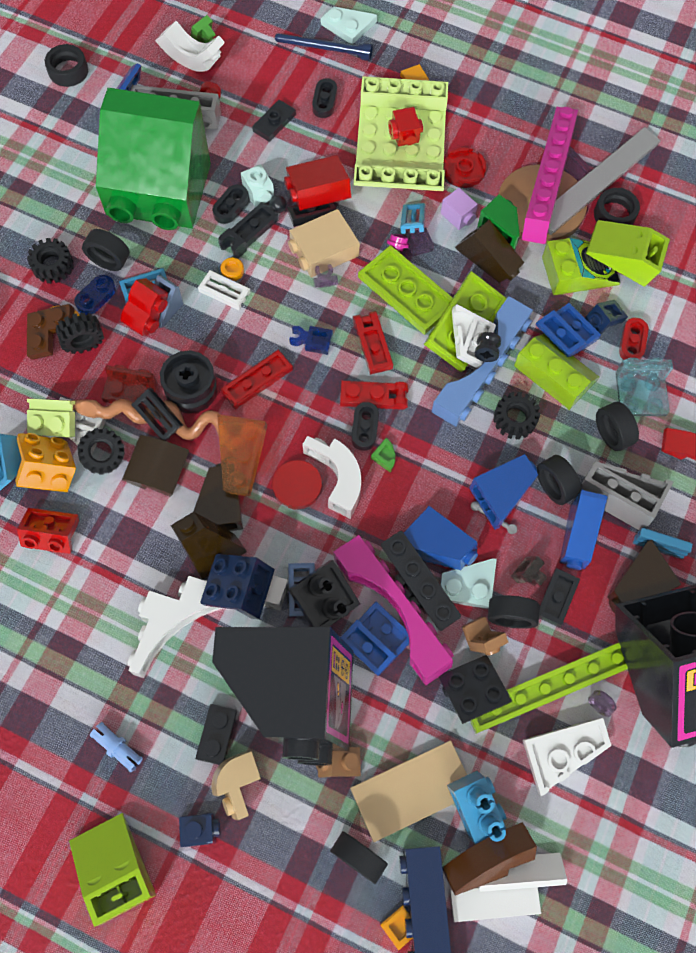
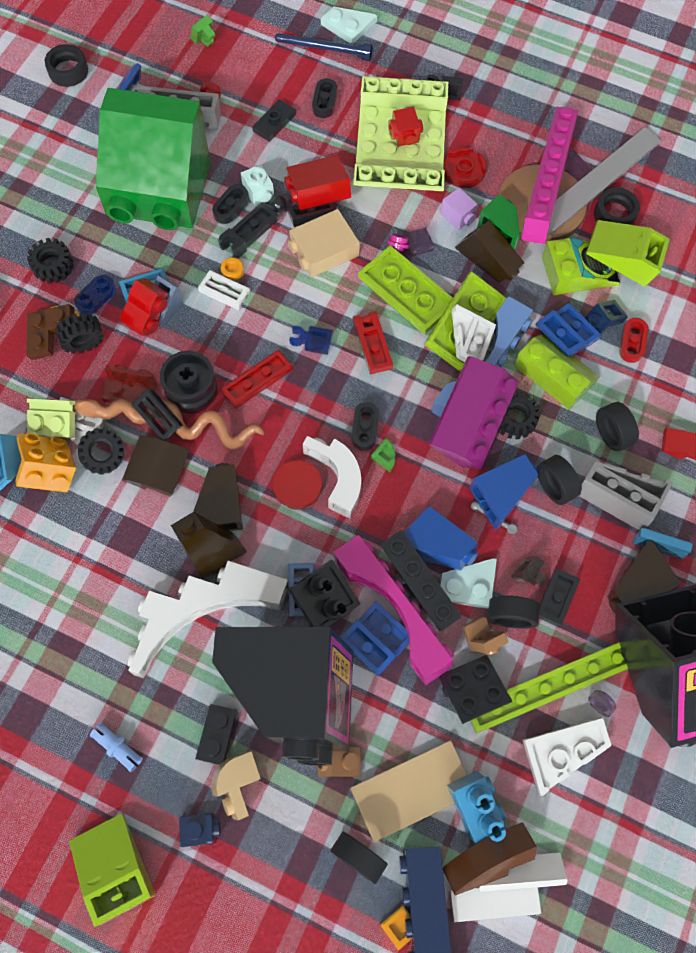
(47, 530): red bracket -> none
(105, 249): black tyre -> none
(187, 50): white arch -> none
(238, 584): dark blue bracket -> none
(240, 452): clear orange wing -> none
(325, 280): clear purple tile -> none
(374, 392): red plate -> none
(413, 224): dark azure tile -> none
(414, 73): light orange tile -> none
(454, 85): none -> black plate
(473, 413): none -> magenta slope
(487, 347): black wheel -> none
(582, 529): blue slope -> none
(643, 386): clear light blue bracket -> none

